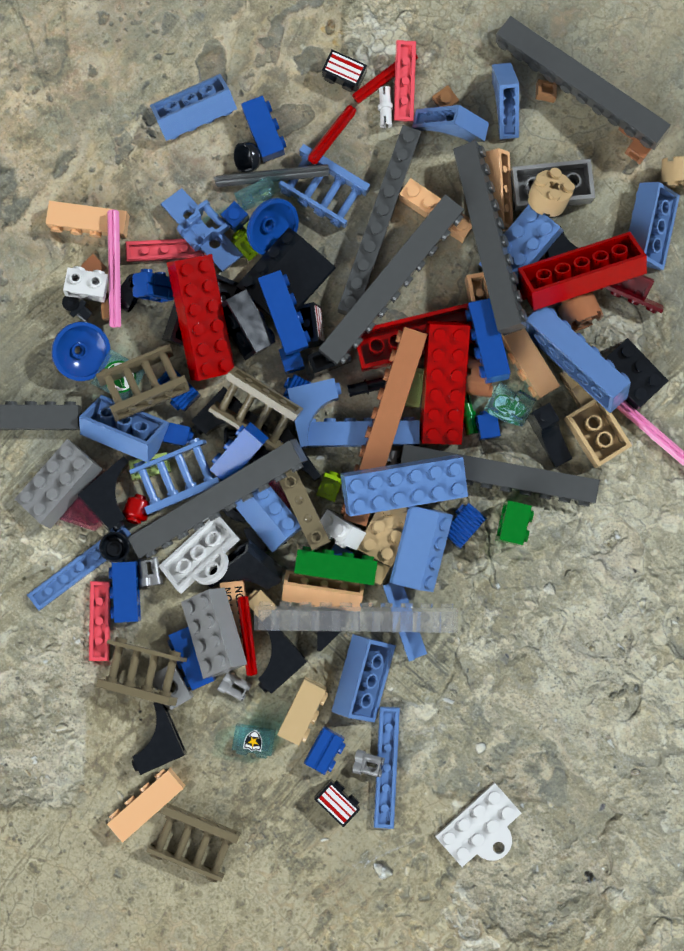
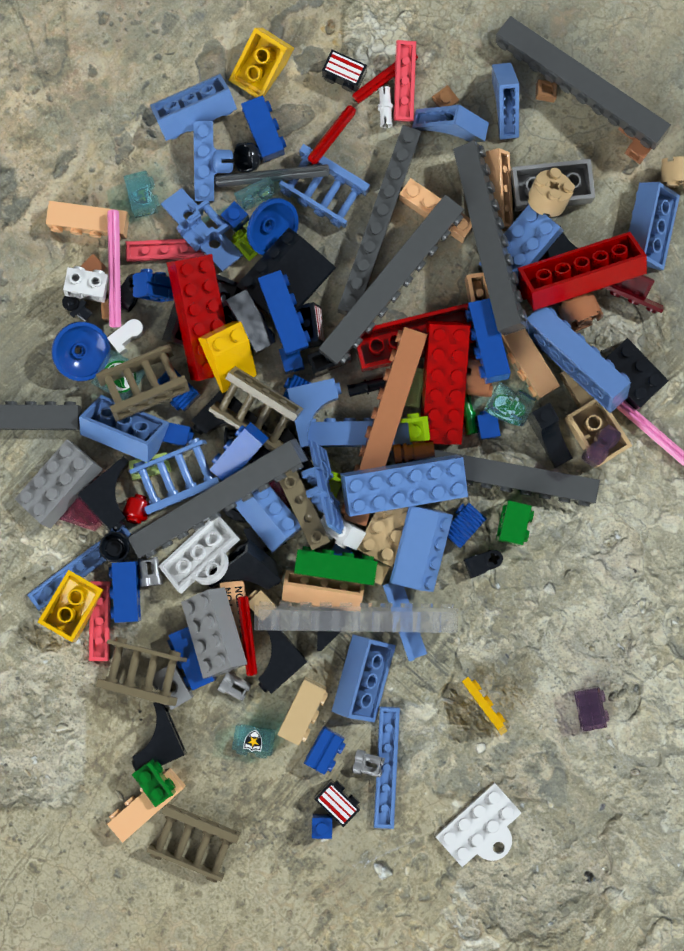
(71, 606): none -> yellow slope
(125, 334): none -> white leg
(140, 194): none -> clear light blue brick
(154, 782): none -> green bracket
(207, 160): none -> medium blue plate
(228, 348): none -> yellow slope
(260, 62): none -> yellow slope
(321, 494): none -> medium blue piece
(322, 826): none -> blue brick
(417, 427): none -> lime bracket
(417, 451): none -> reddish brown axle
(479, 563): none -> black piece
(486, 704): none -> yellow wing
(590, 708): none -> clear purple brick
(603, 441): none -> clear purple brick

